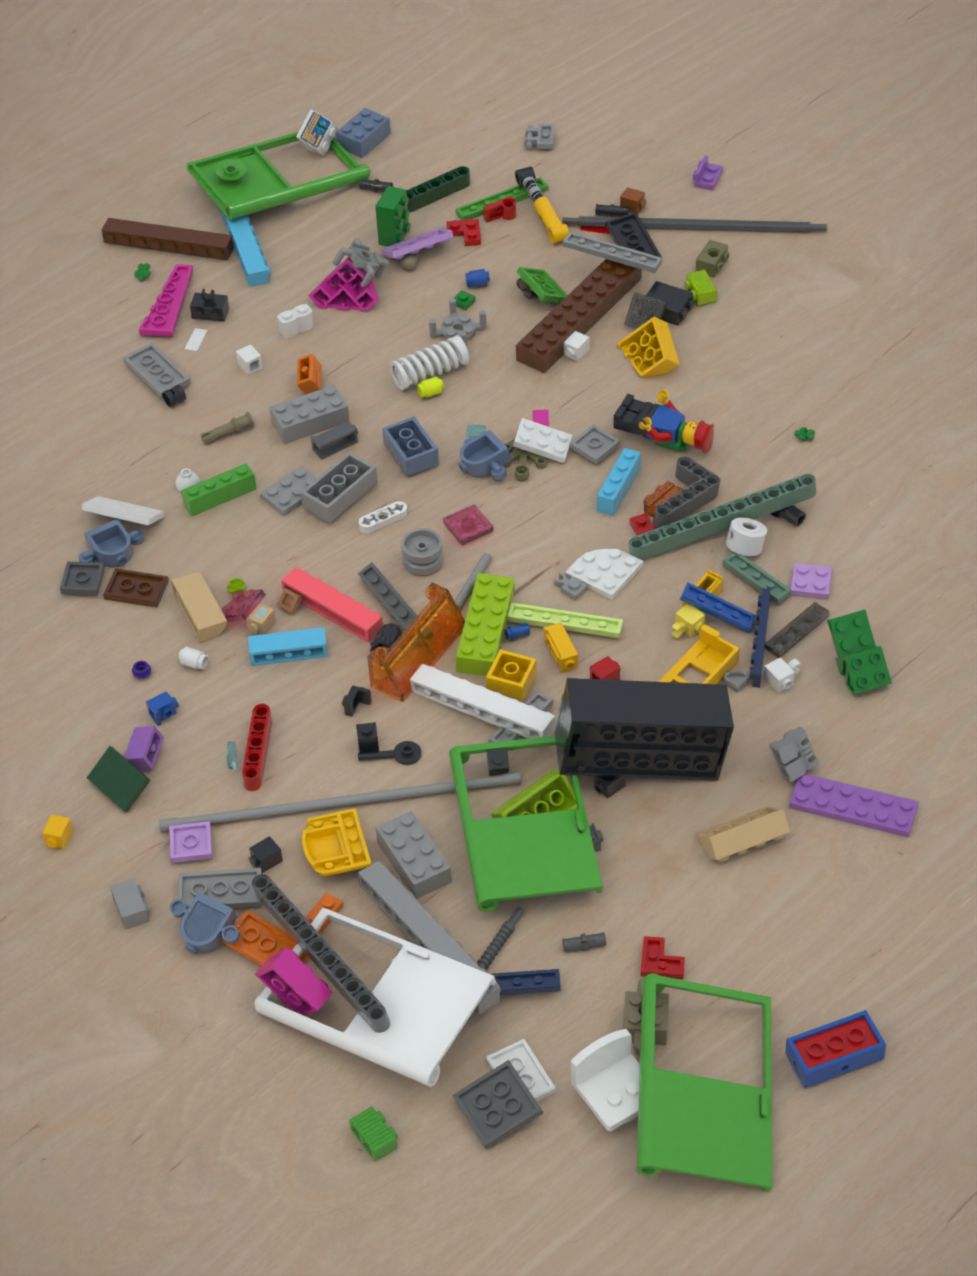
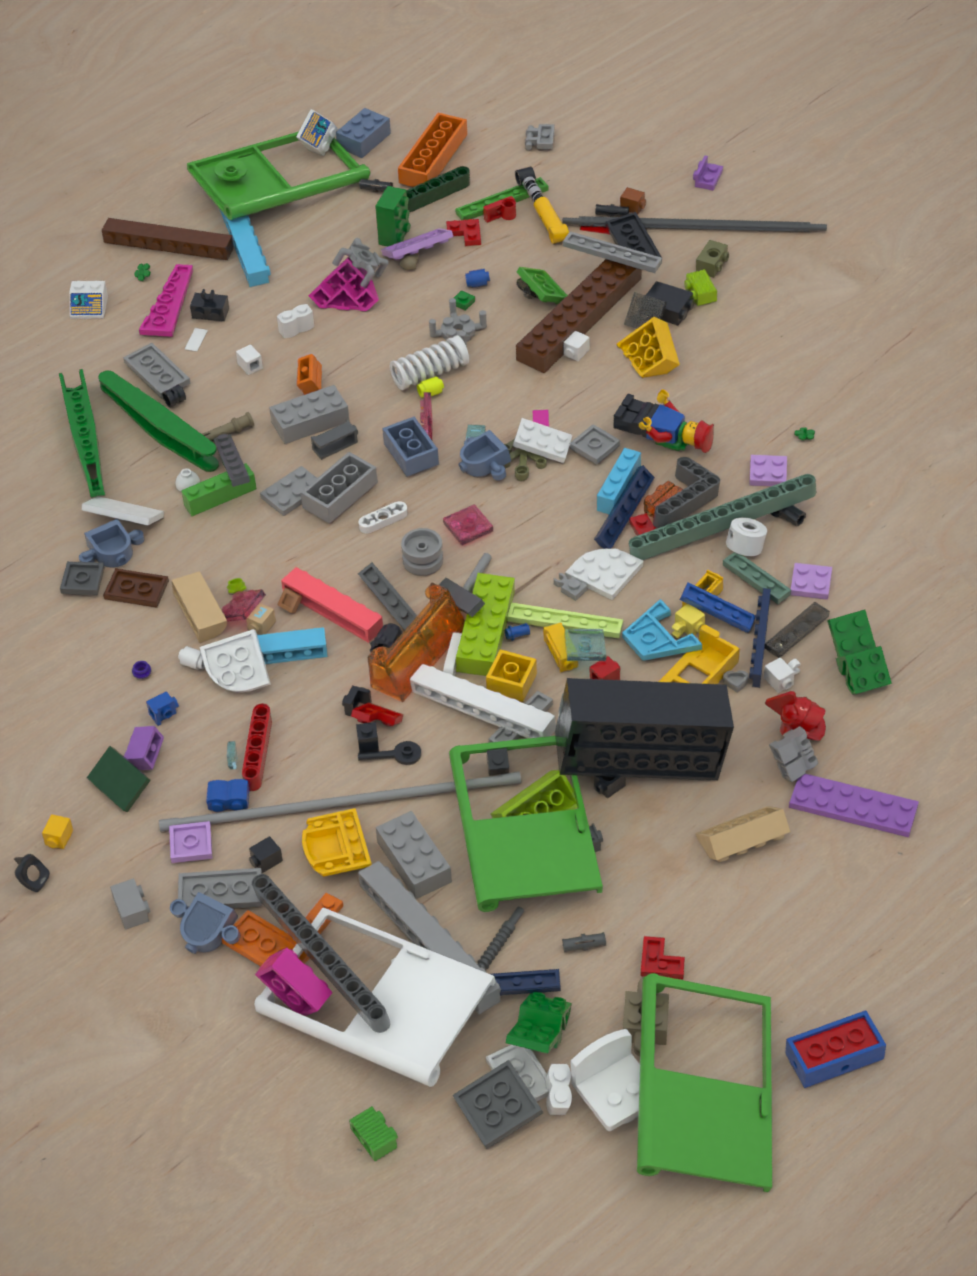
(21, 872): none -> black piece
(83, 431): none -> green piece
(88, 299): none -> slope
(160, 422): none -> green piece
(228, 795): none -> blue brick
(231, 460): none -> dark grey plate
(236, 663): none -> white plate
(371, 712): none -> red plate
(426, 416): none -> clear pink plate
(432, 150): none -> orange brick
(450, 662): none -> white beam
(464, 599): none -> dark grey tile
(540, 1023): none -> green piece
(559, 1094): none -> white brick
(585, 645): none -> clear light blue plate
(624, 508): none -> dark blue plate
(652, 640): none -> medium azure wing
(767, 470): none -> lavender plate
(799, 712): none -> red helmet

